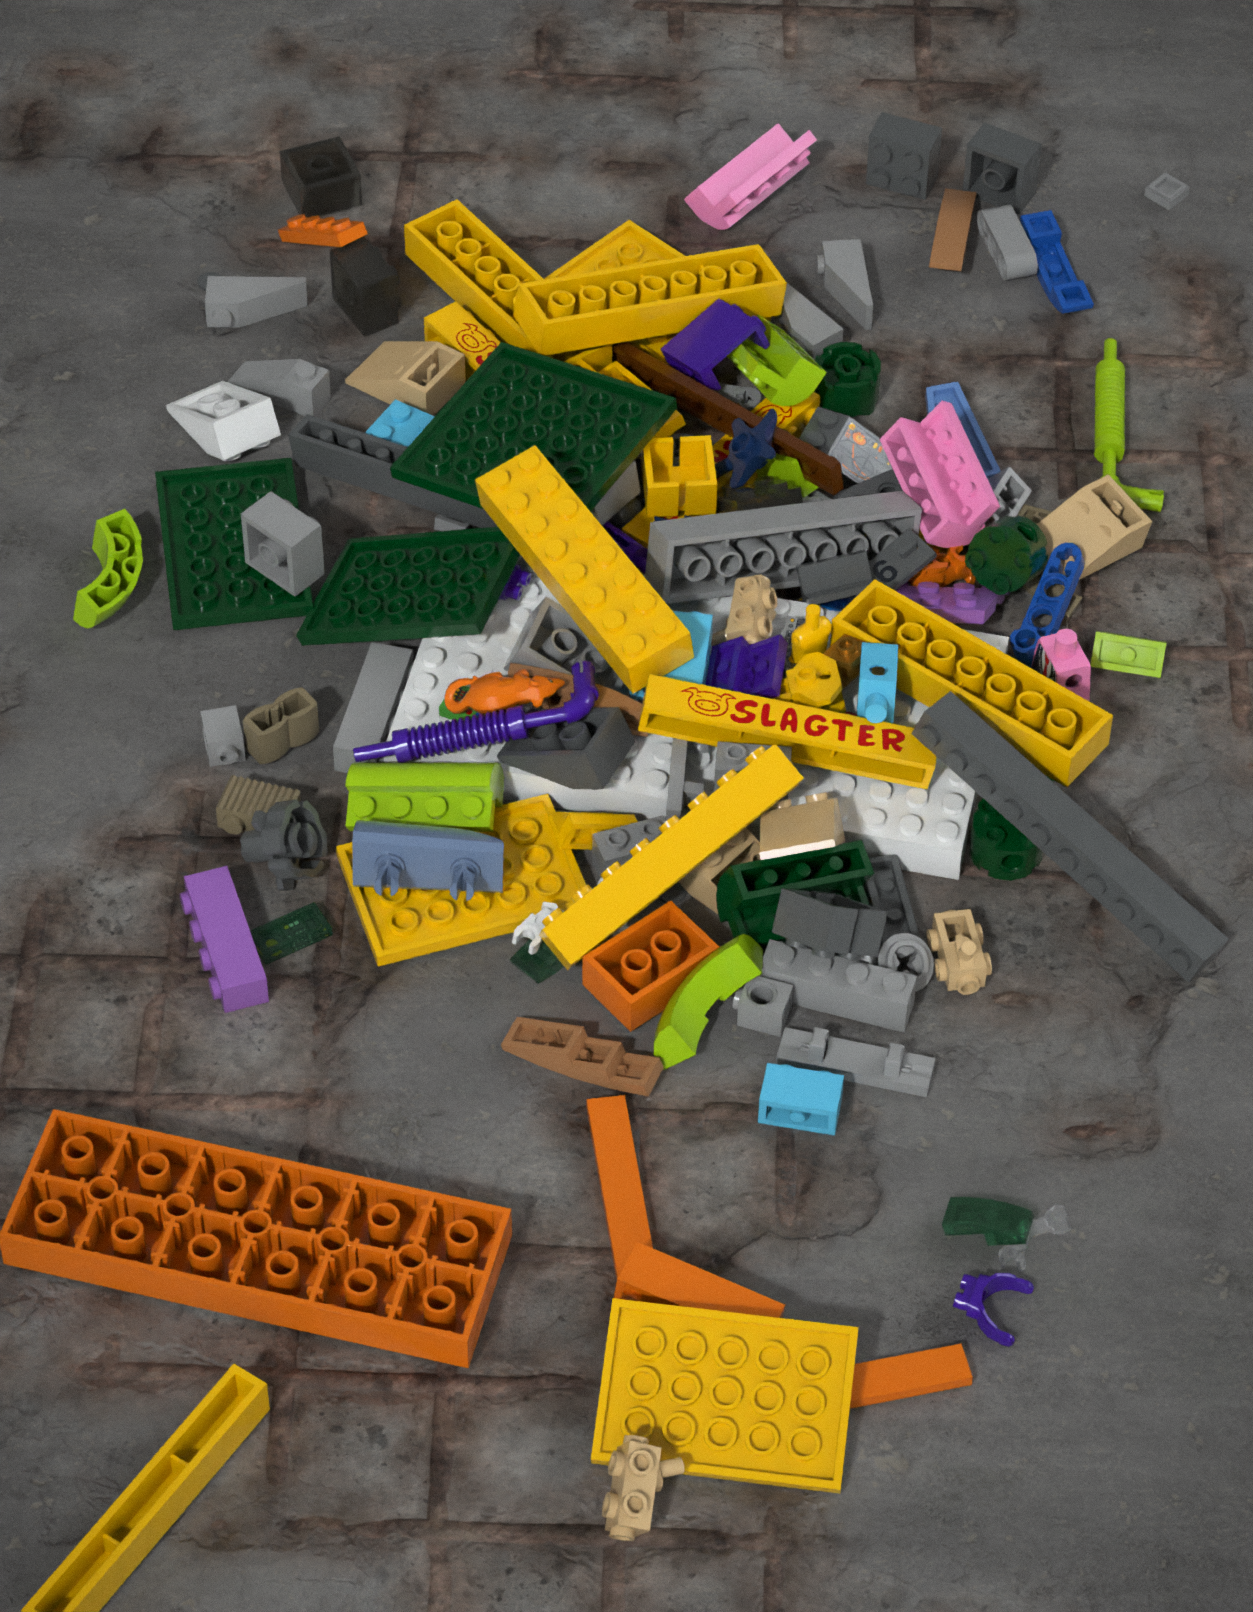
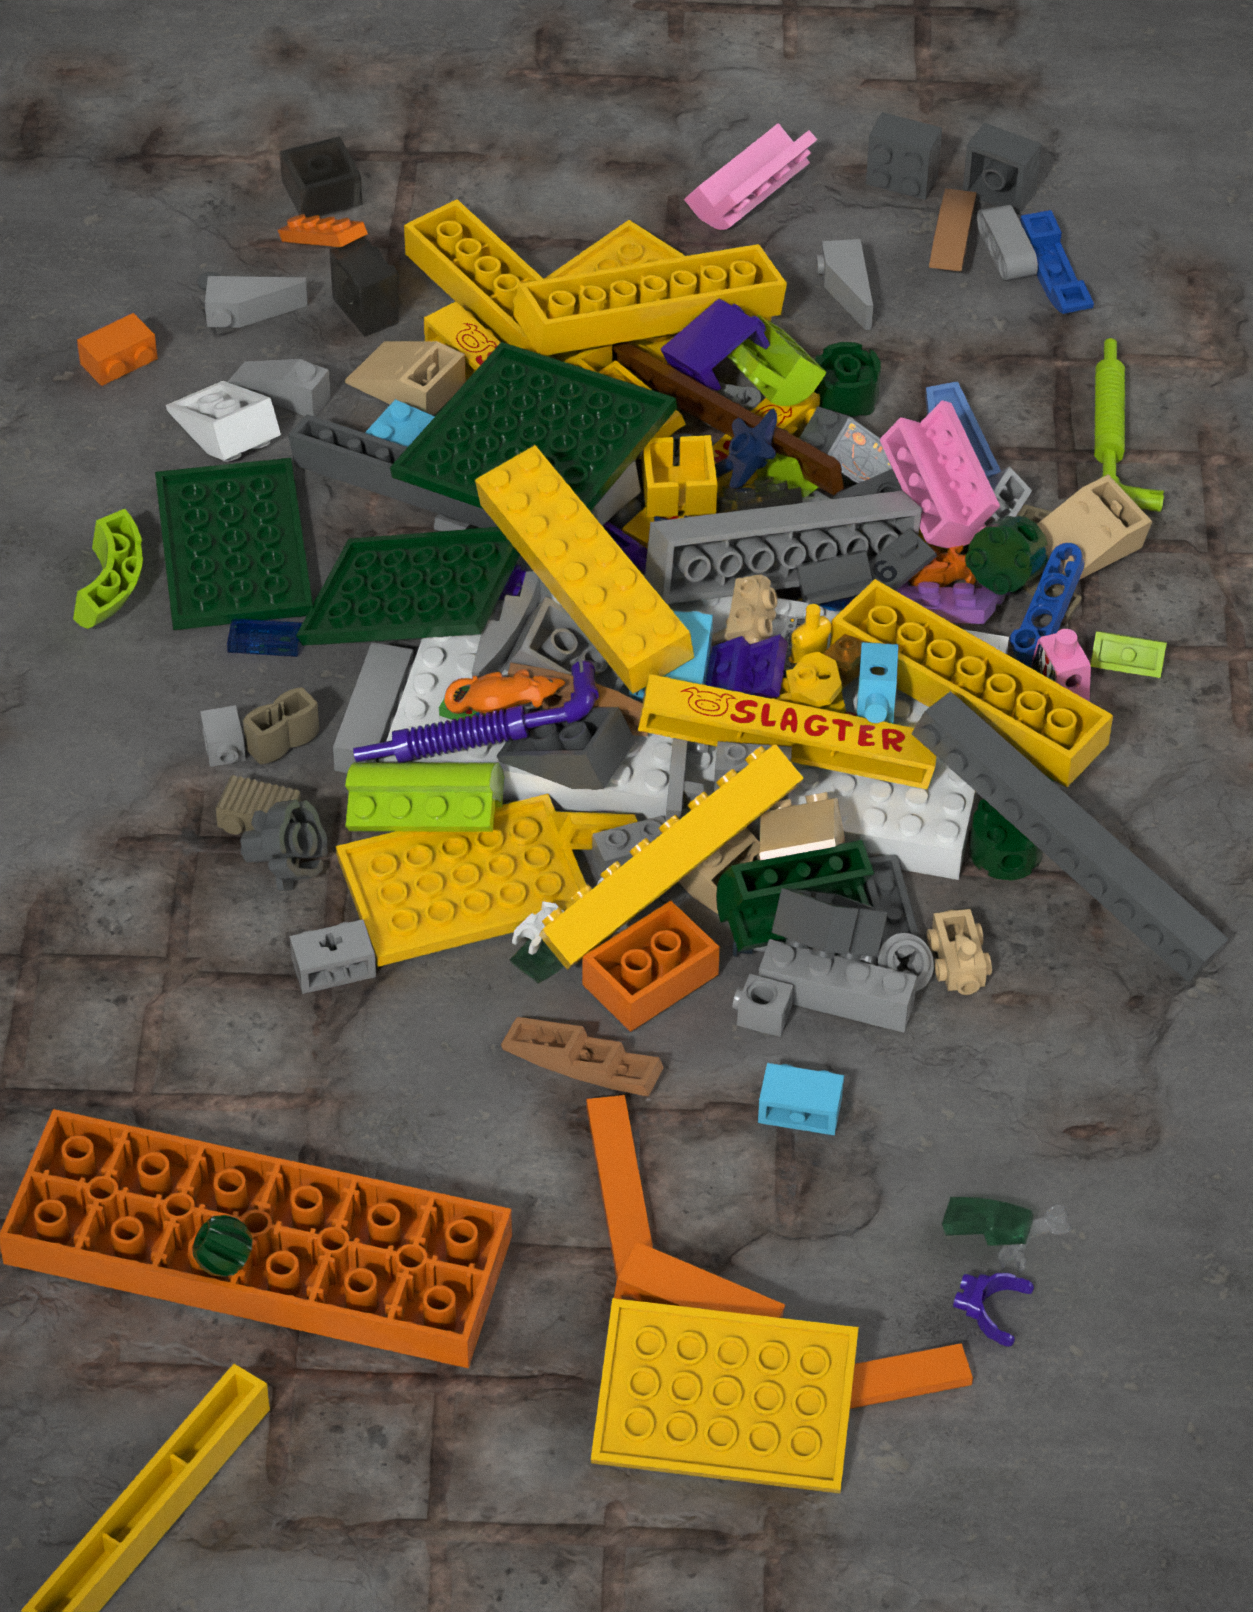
(117, 349): none -> orange brick
(222, 1245): none -> dark green piece
(225, 939): medium lavender brick -> none
(263, 637): none -> clear blue tile
(283, 543): light grey brick -> none
(291, 933): clear green tile -> none
(332, 956): none -> light grey brick
(425, 858): sand blue piece -> none
(501, 636): none -> light grey slope
(635, 1479): tan brick -> none
(710, 980): lime brick -> none
(807, 323): light grey slope -> none
(857, 1061): light grey hinge -> none
(1167, 191): light grey tile -> none

